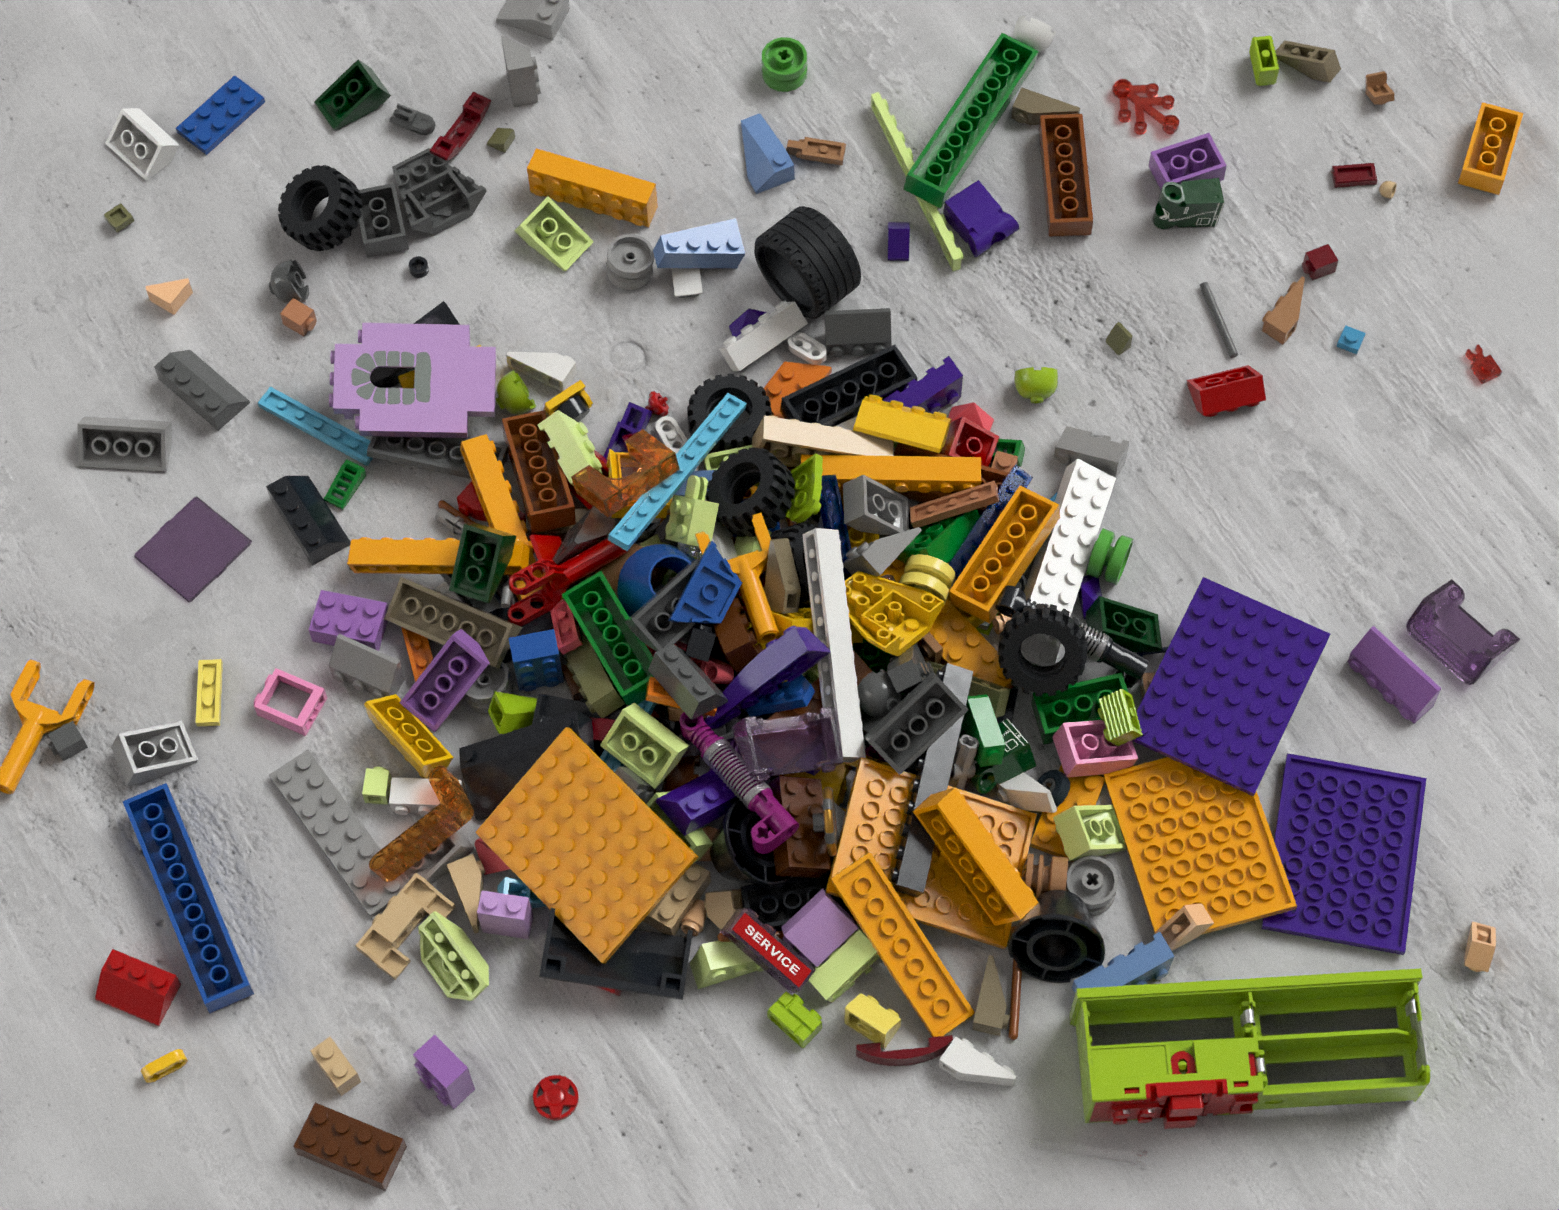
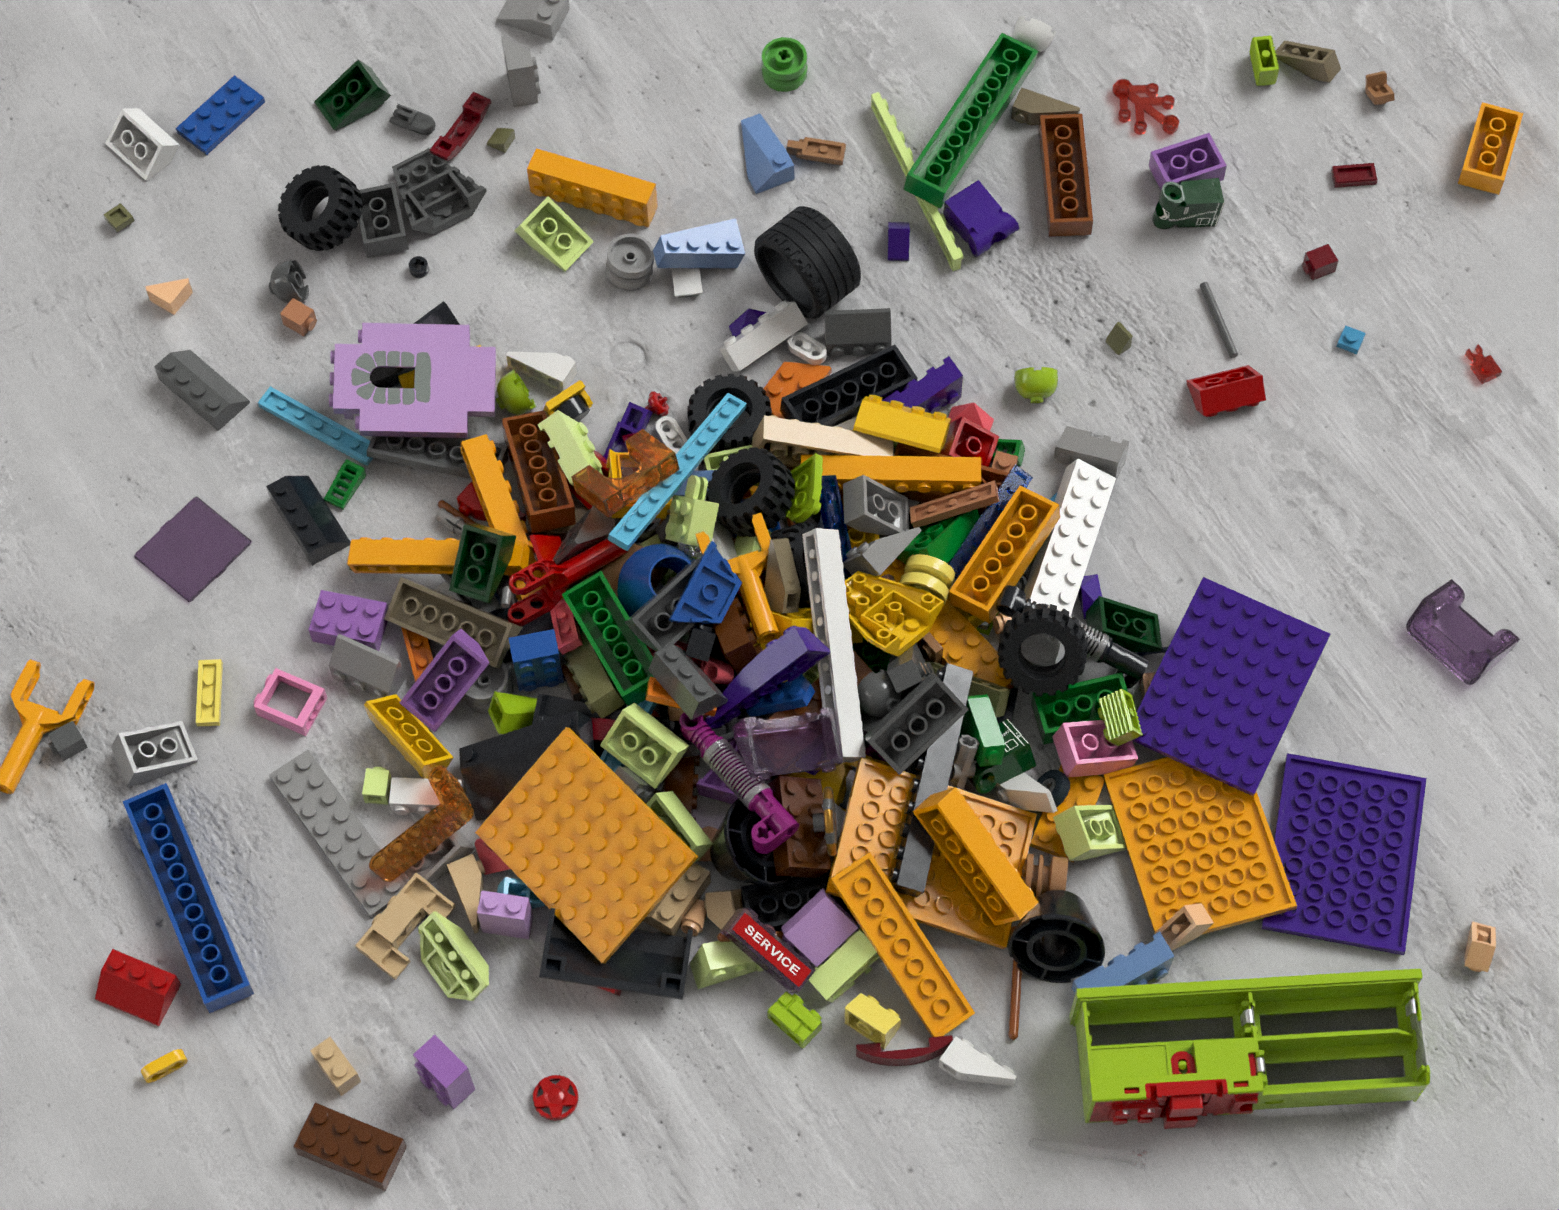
(124, 443): light grey slope -> none
(697, 802): dark purple slope -> none
(991, 1005): dark tan slope -> none
(1093, 882): light grey wheel -> none
(1107, 556): bright green wheel -> none
(1284, 318): medium nougat slope -> none
(1387, 189): tan hinge -> none
(1394, 675): medium lavender slope -> none

